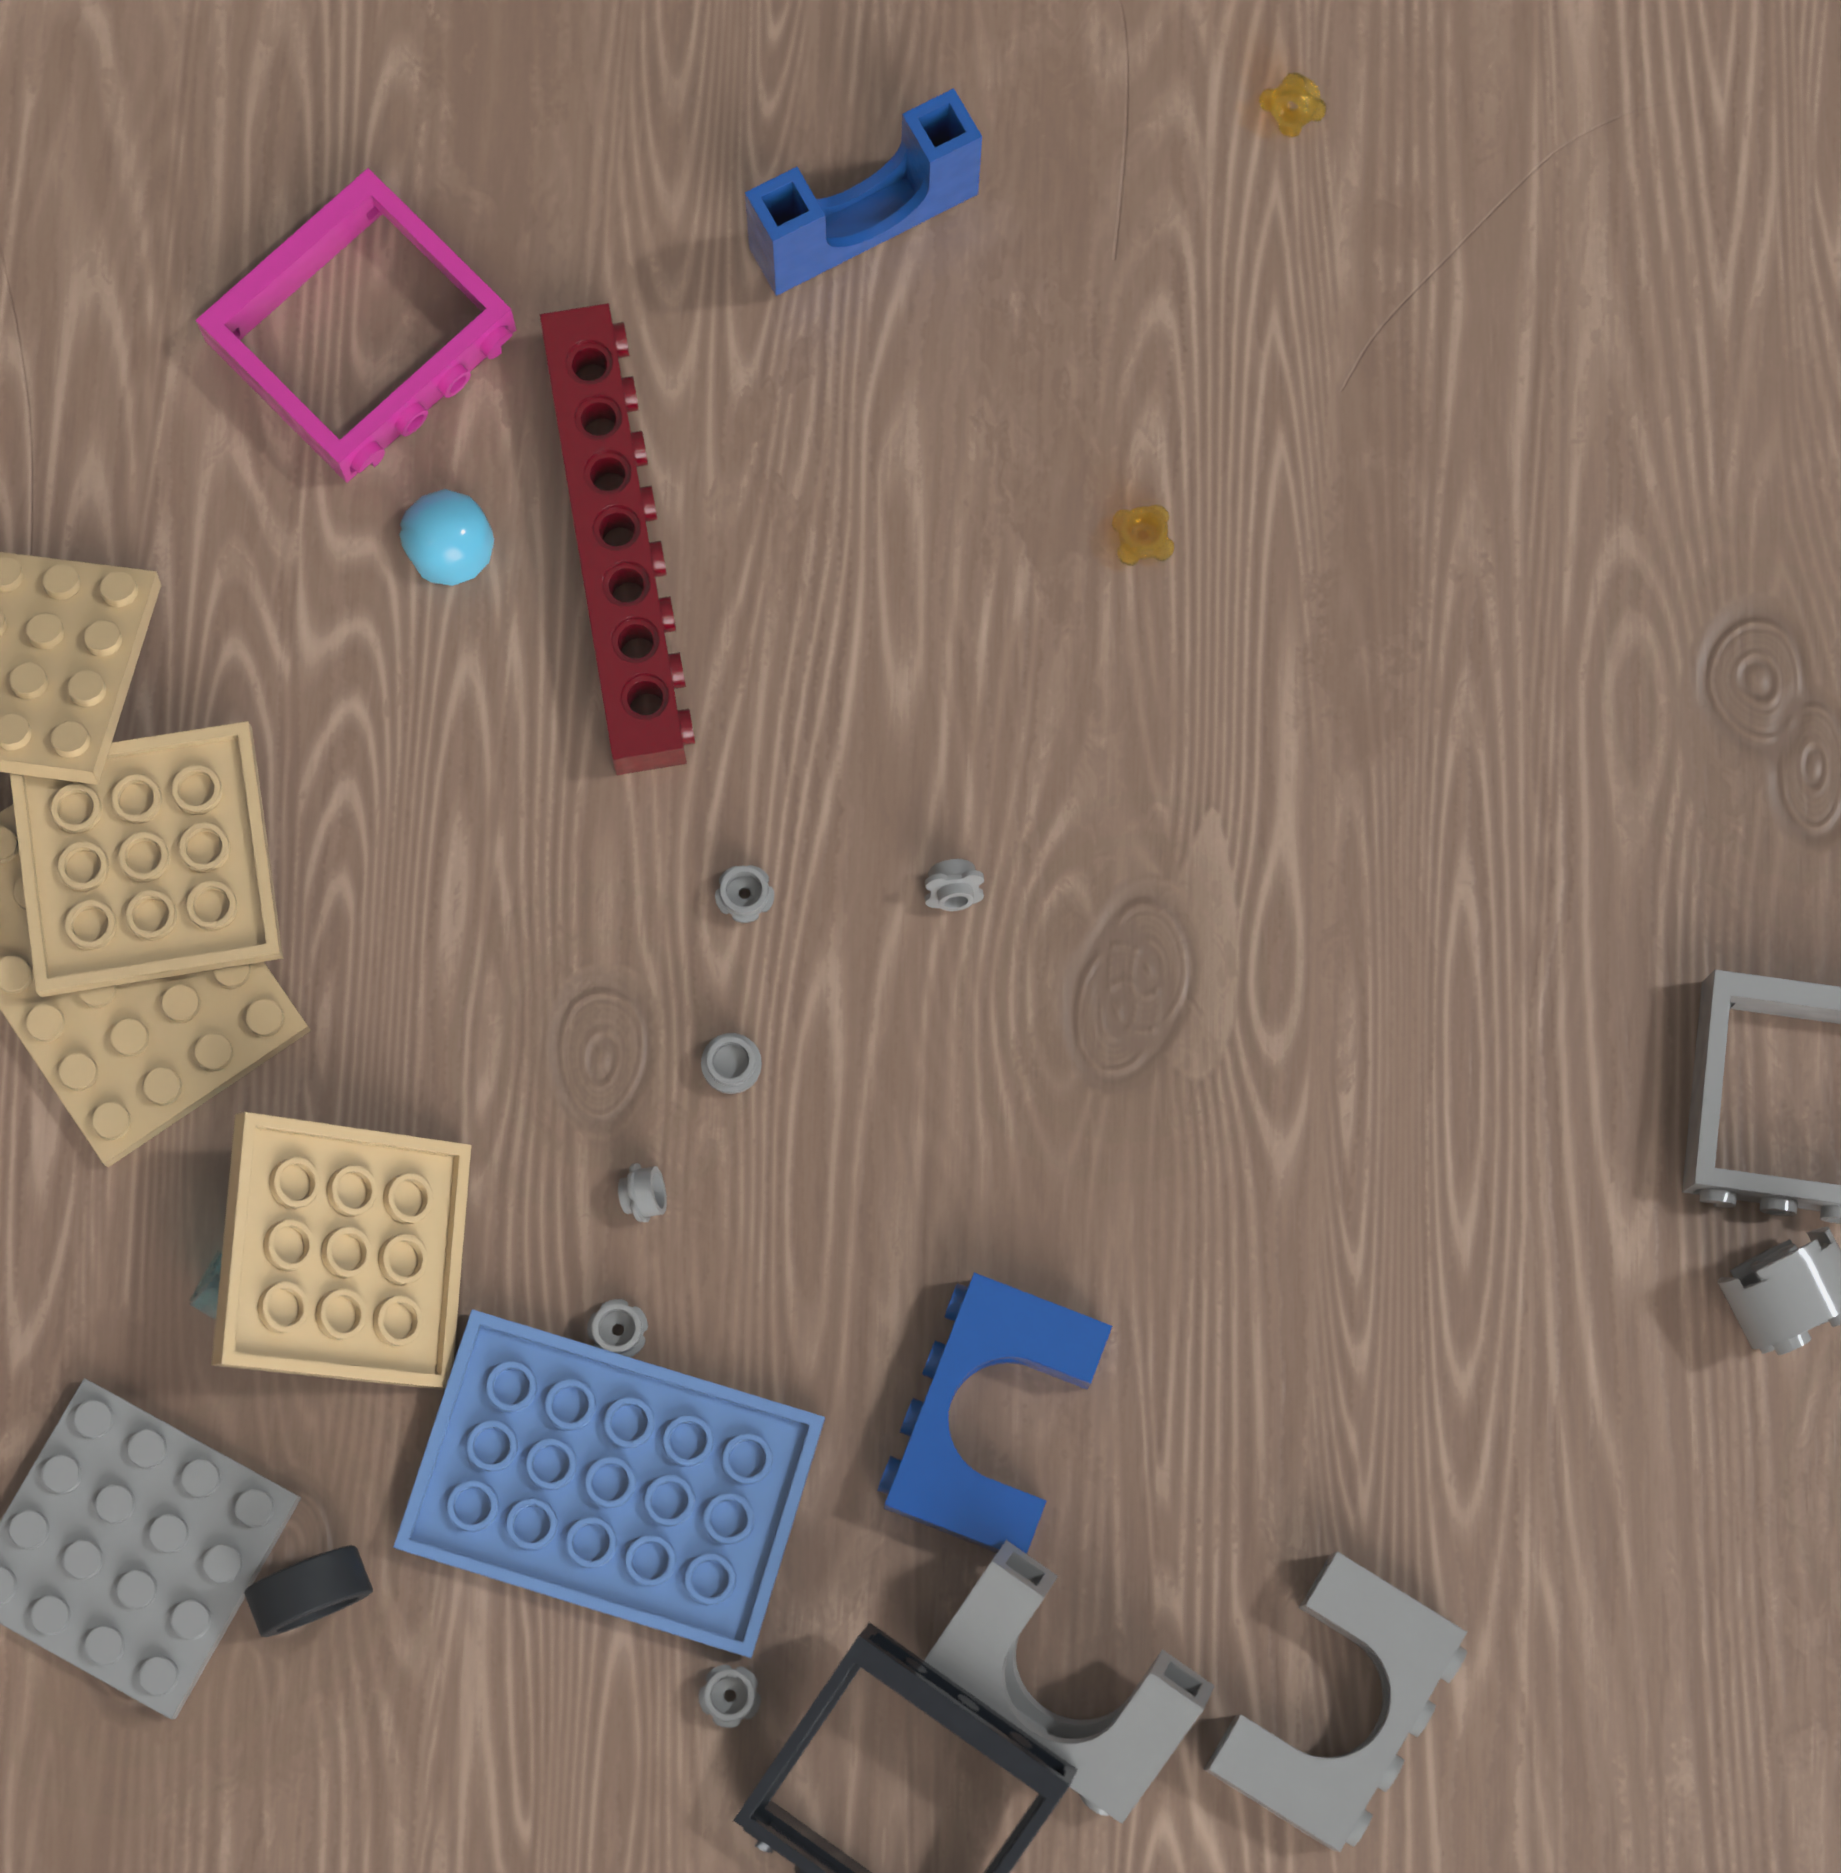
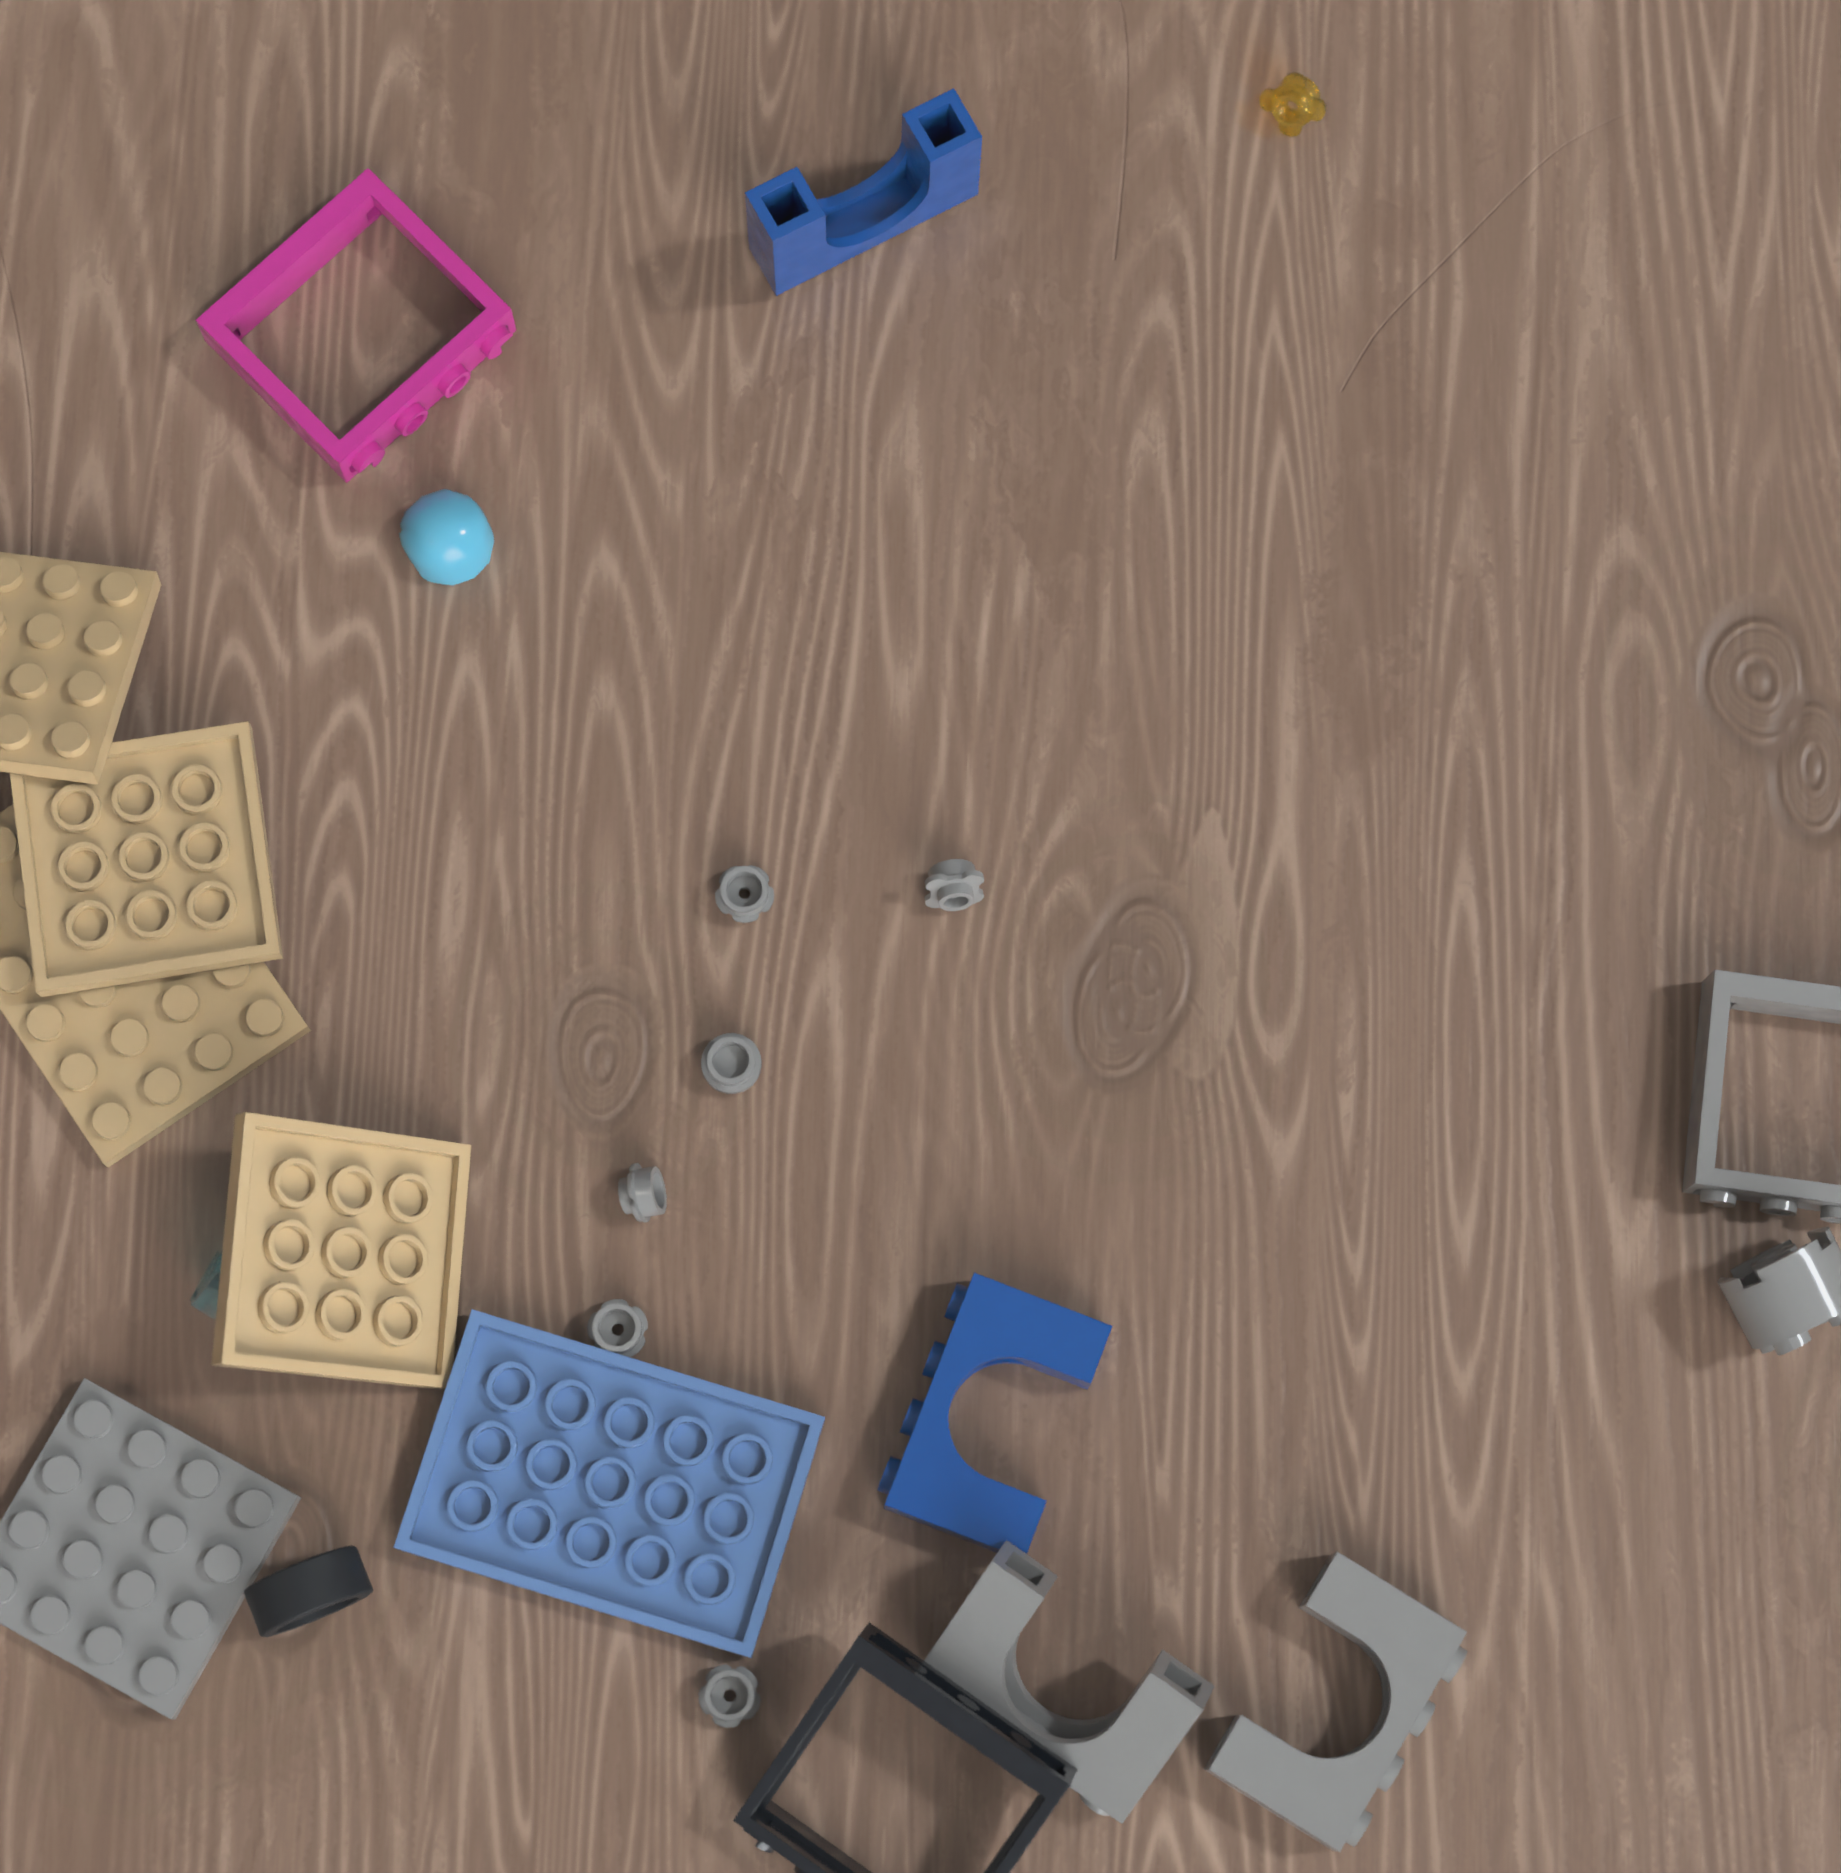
(572, 342): dark red brick -> none
(1148, 519): clear yellow plate -> none

